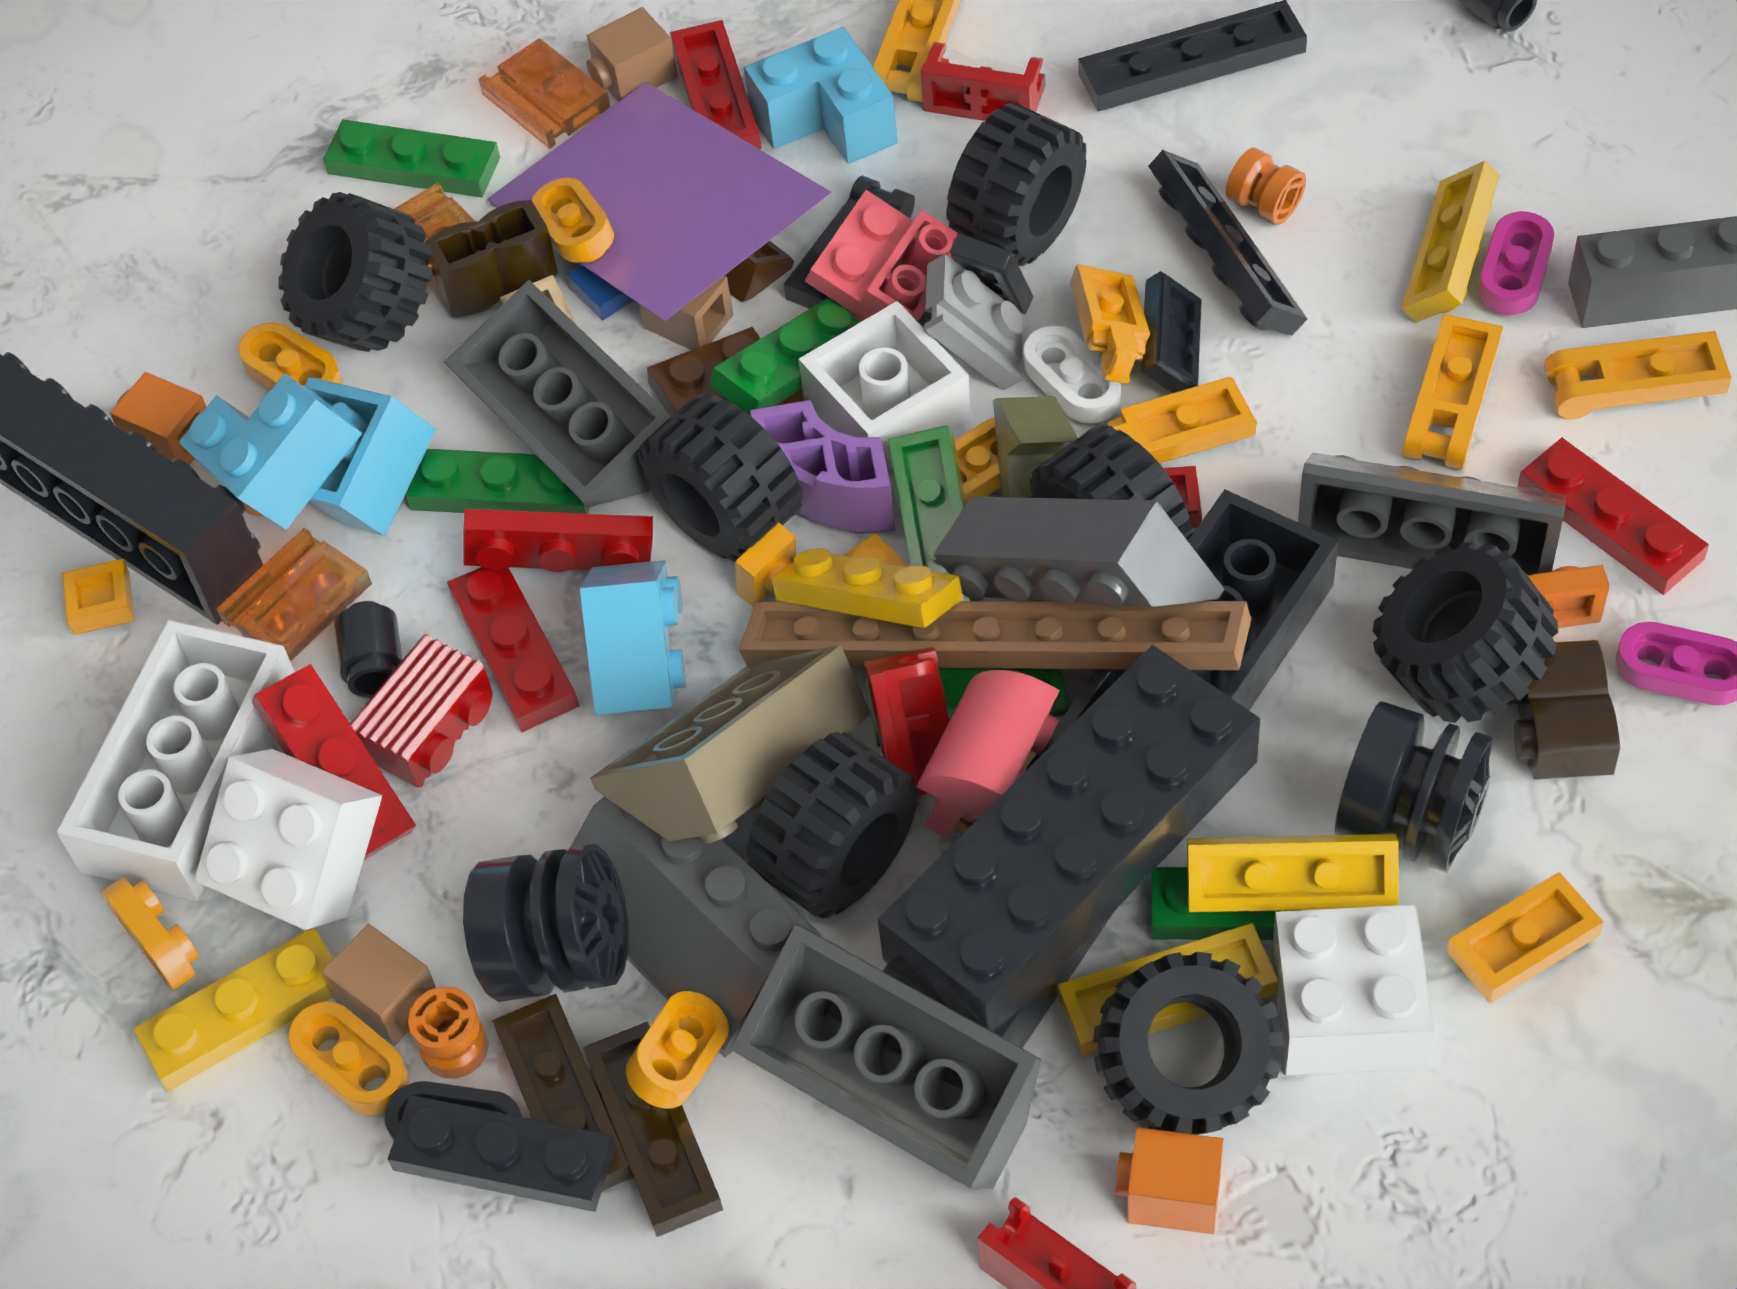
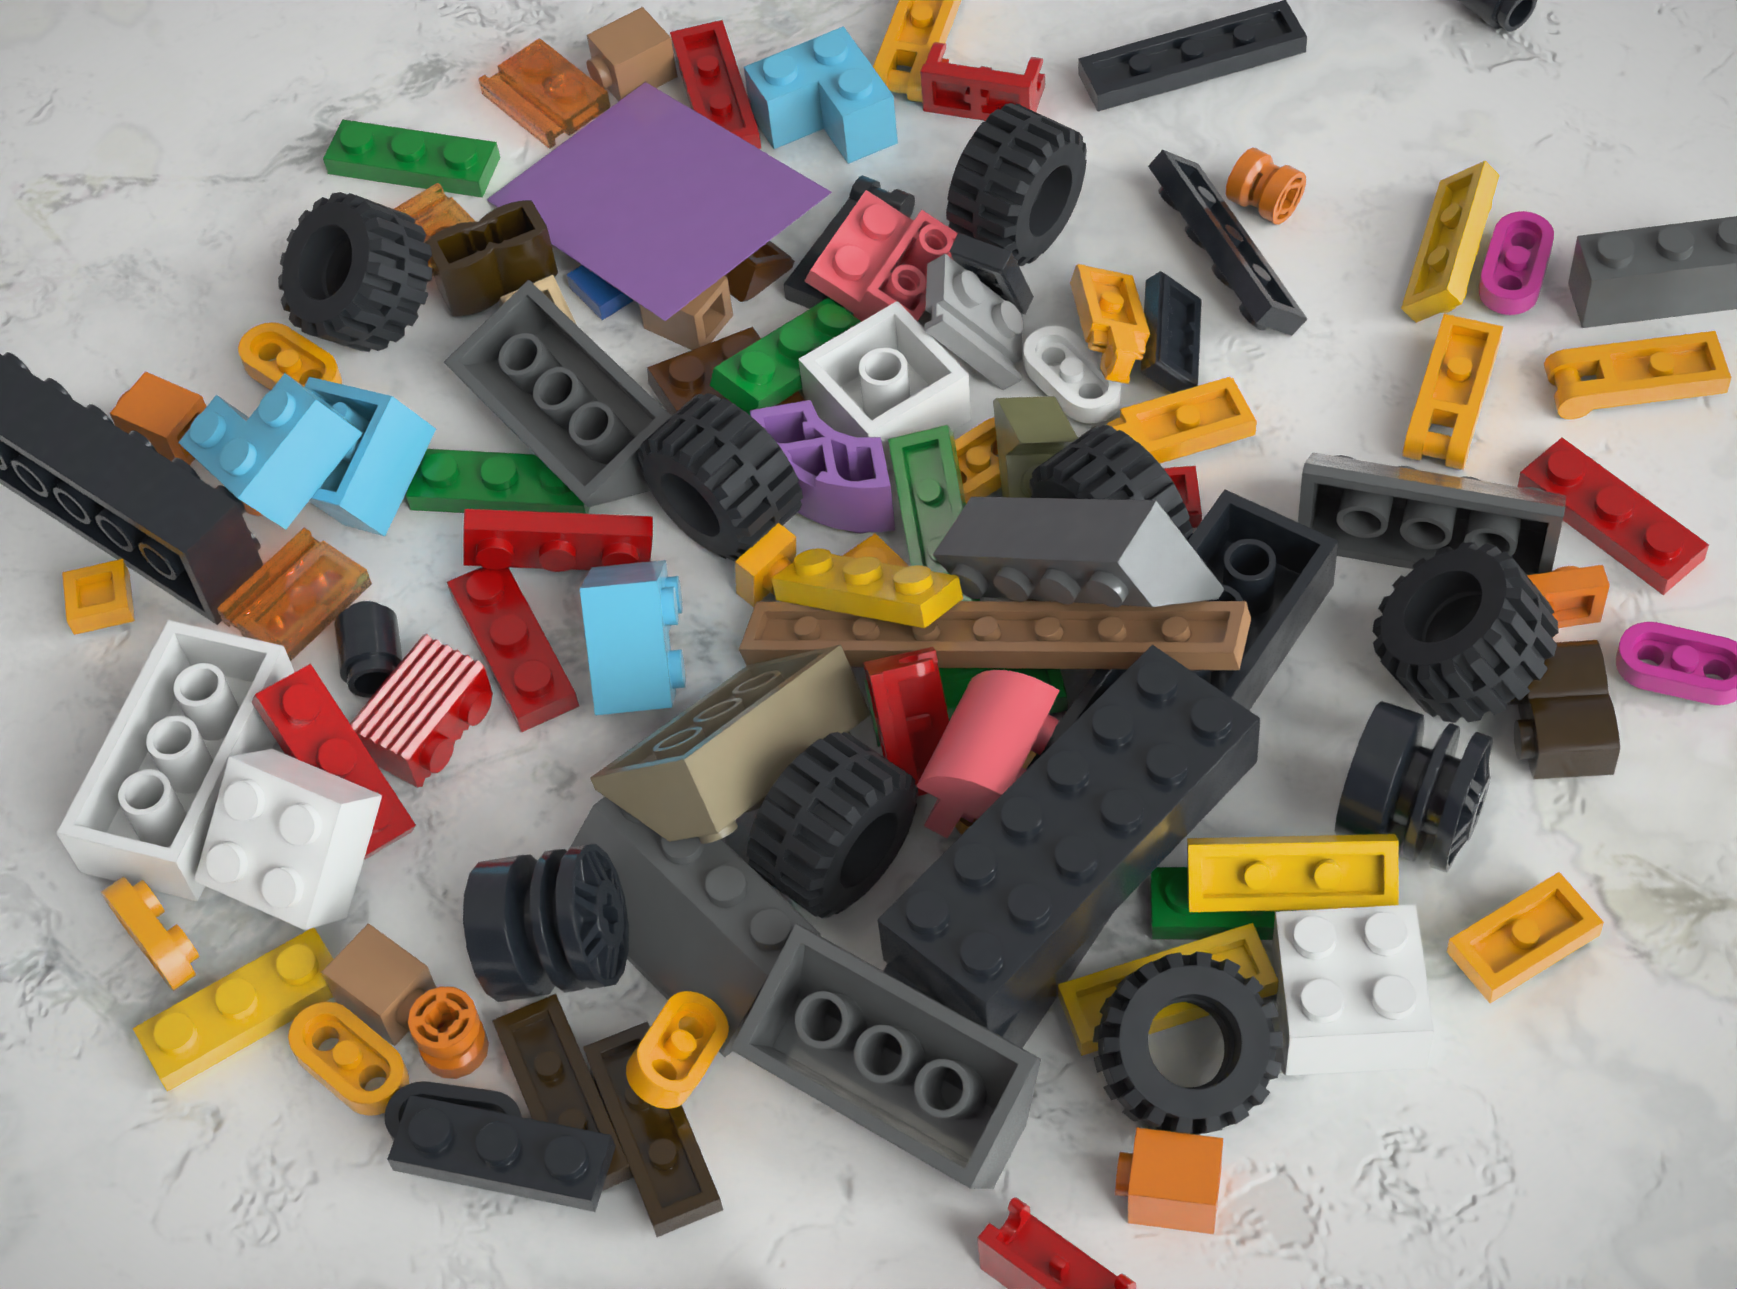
(574, 220): light orange plate -> none

